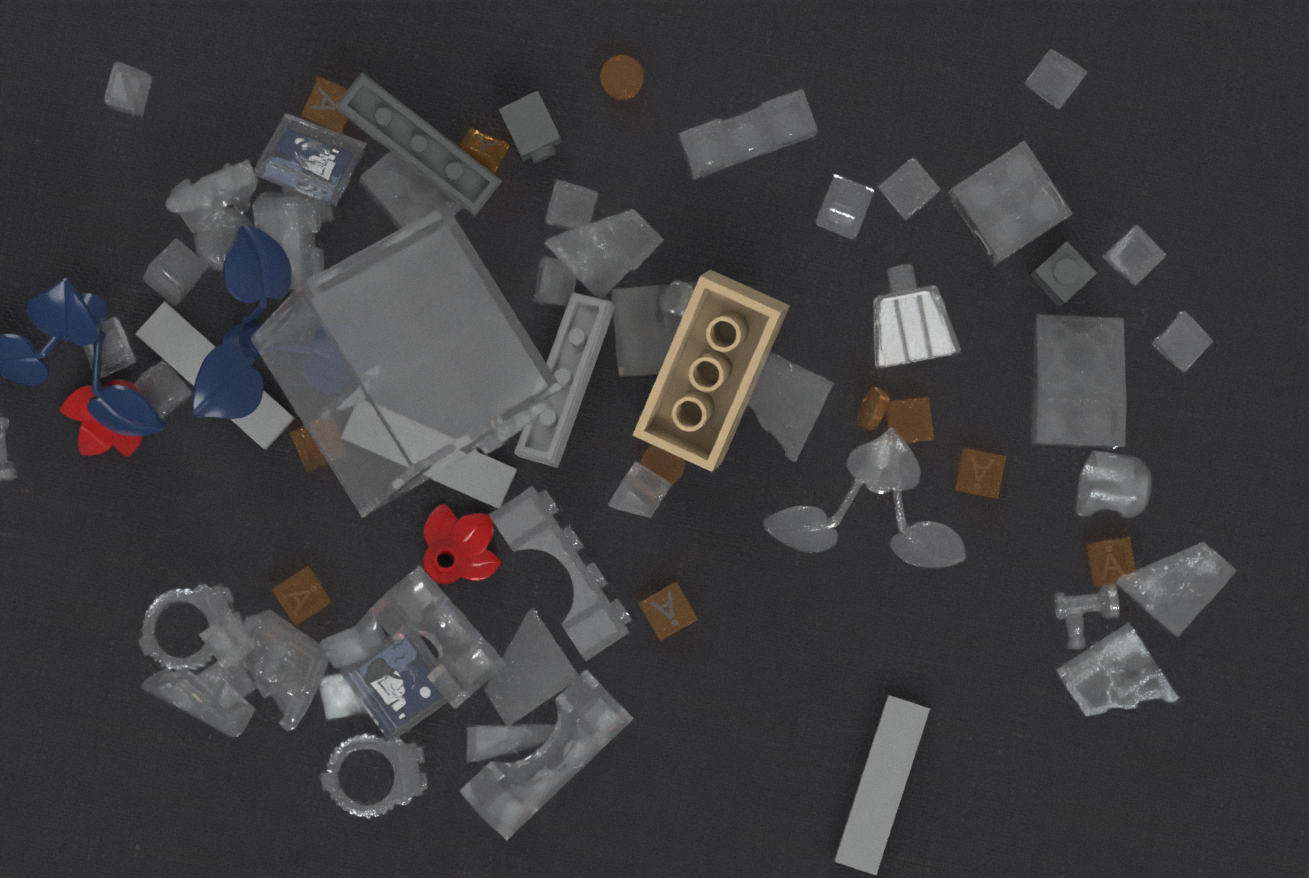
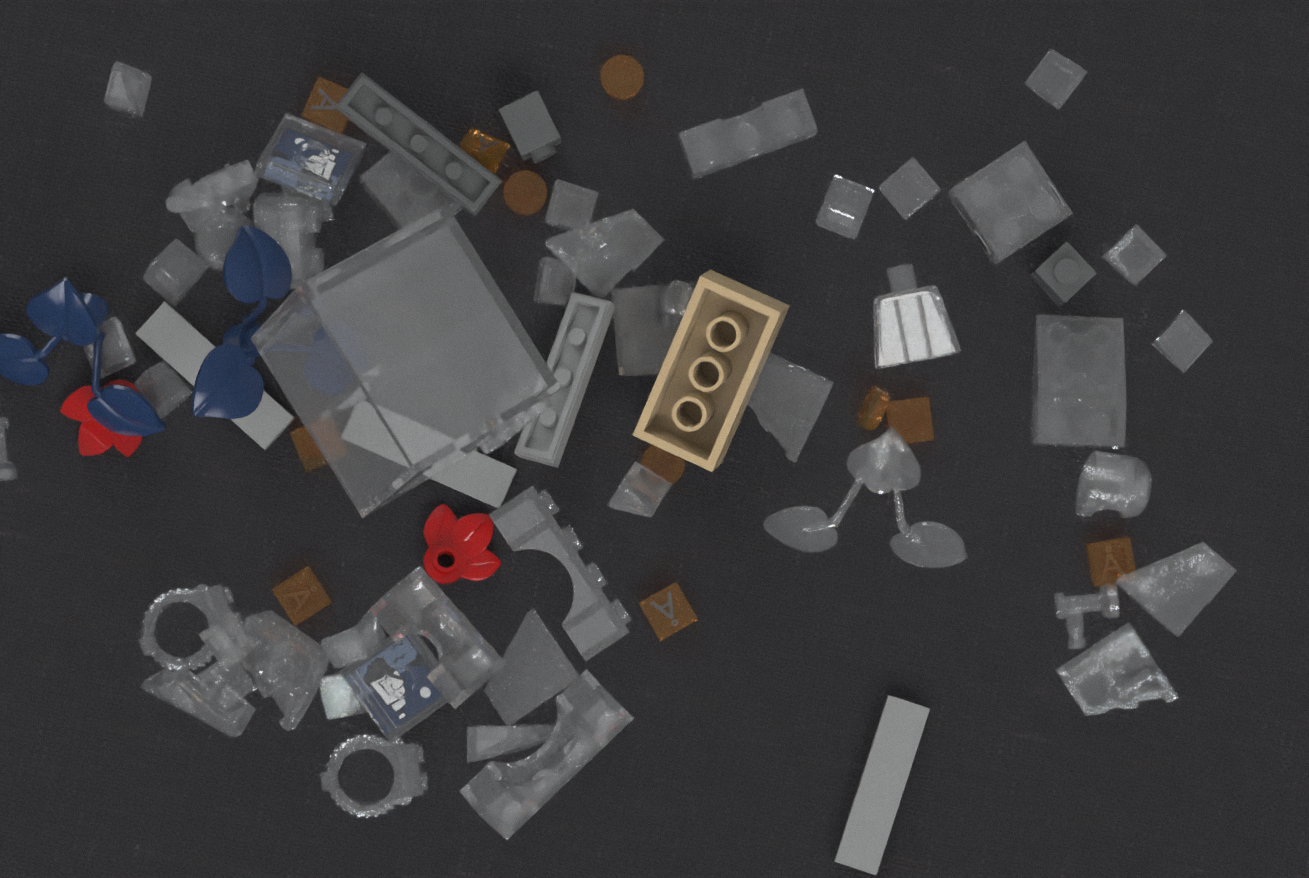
(525, 193): none -> clear orange tile
(980, 473): clear orange tile -> none

